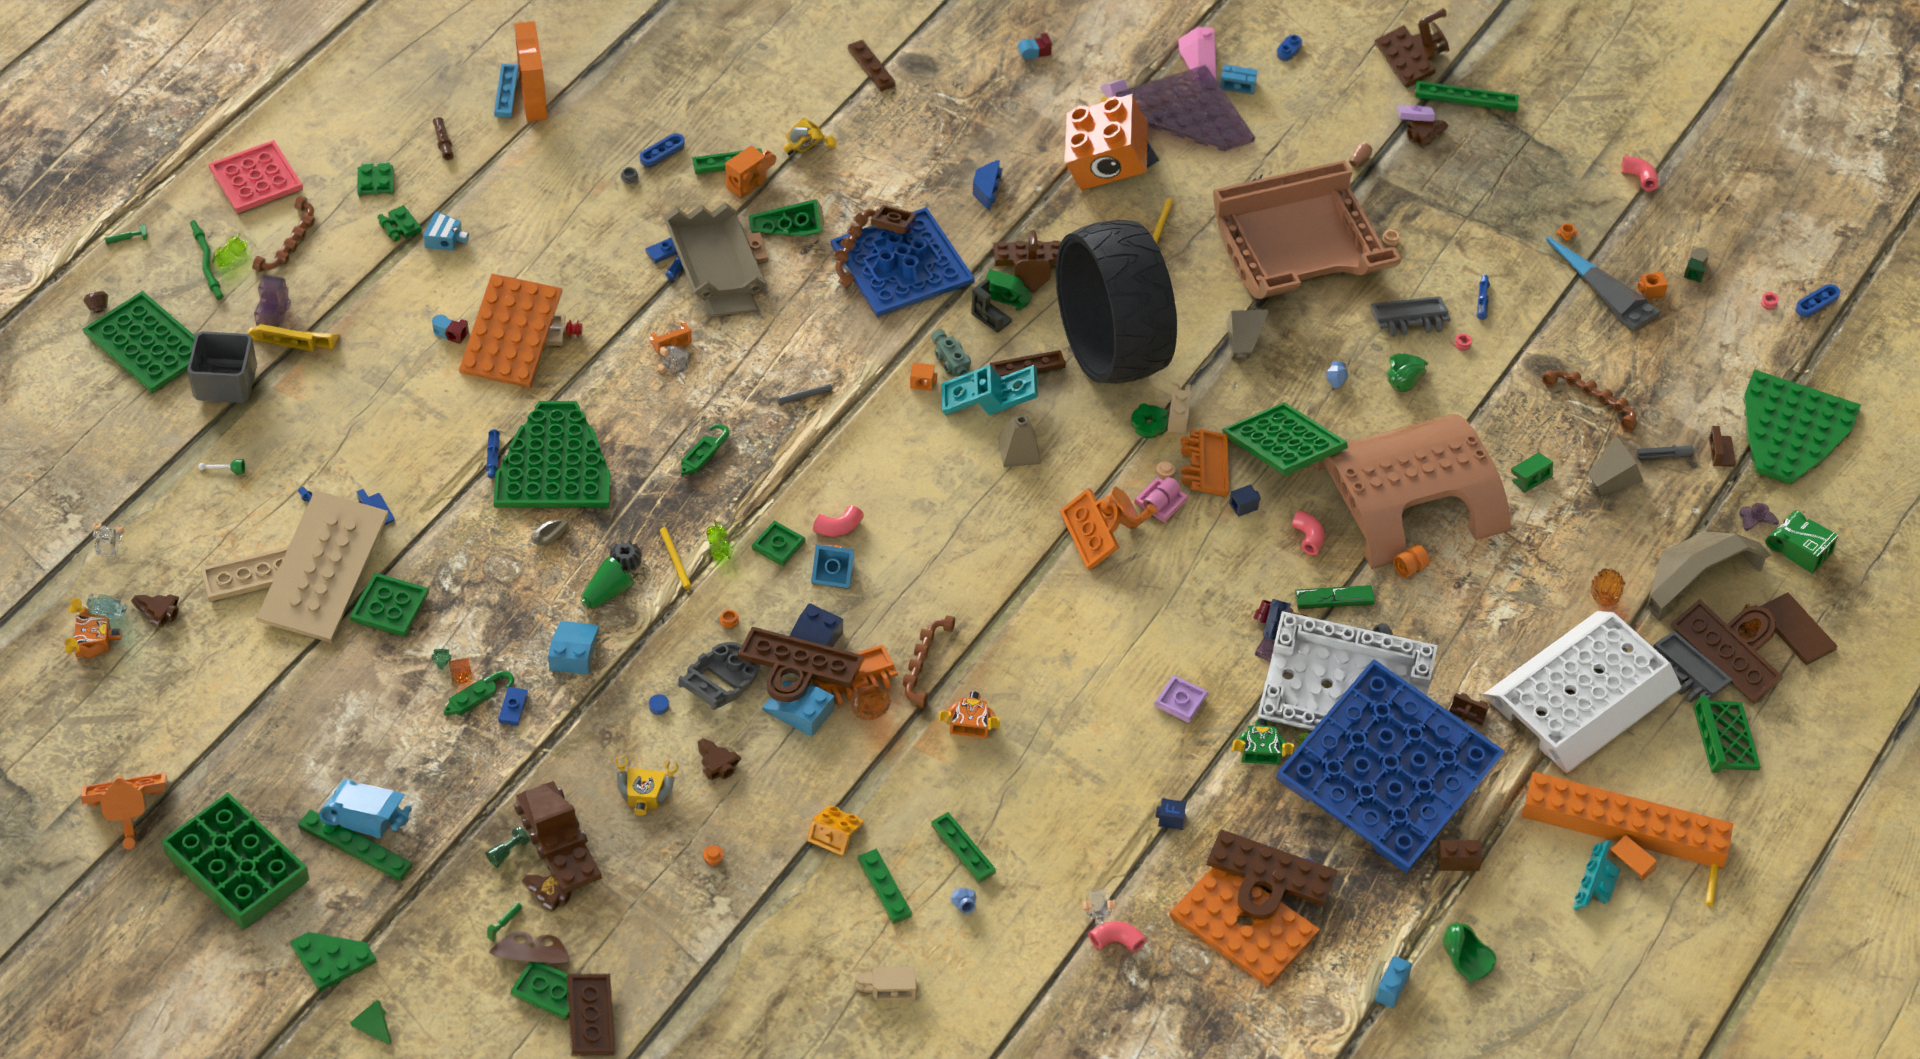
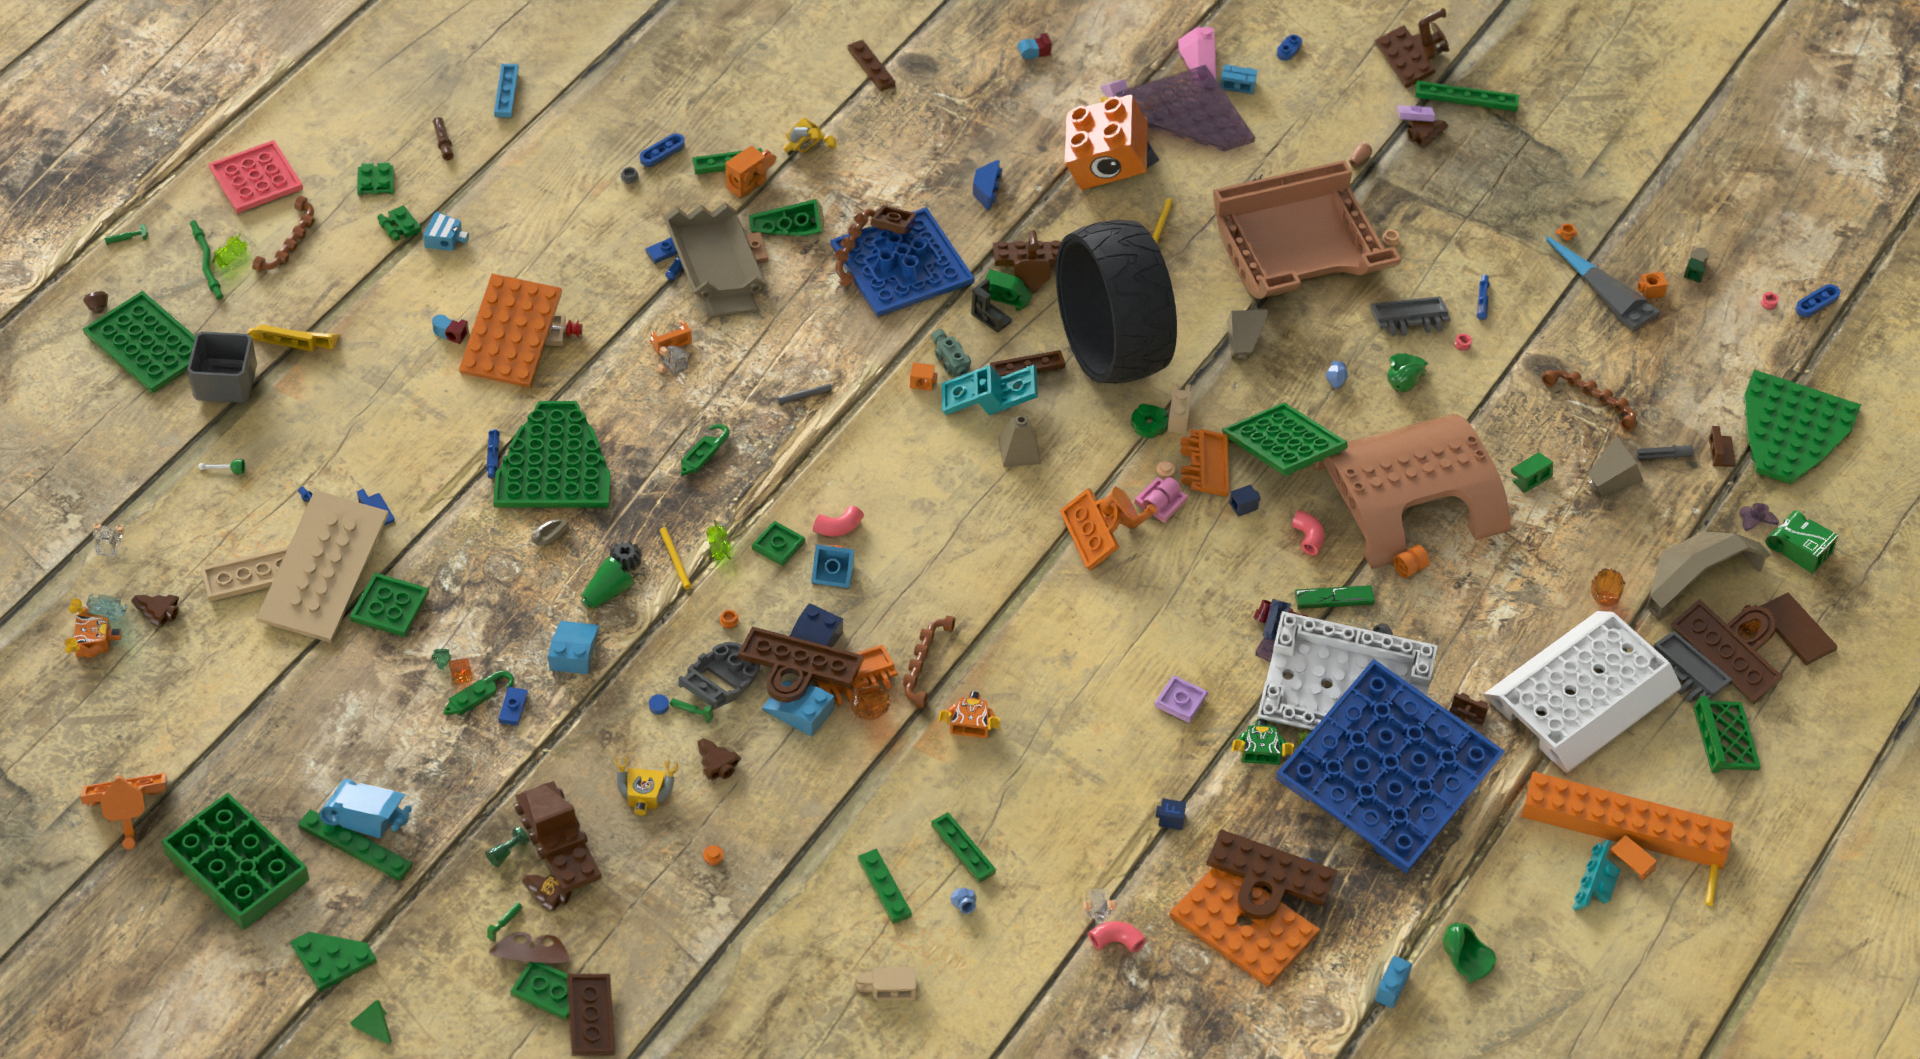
(273, 301): brick -> none
(530, 71): orange tile -> none
(707, 711): none -> green piece
(833, 829): light orange bracket -> none
(1459, 855): reddish brown brick -> none
(1642, 169): coral cylinder -> none

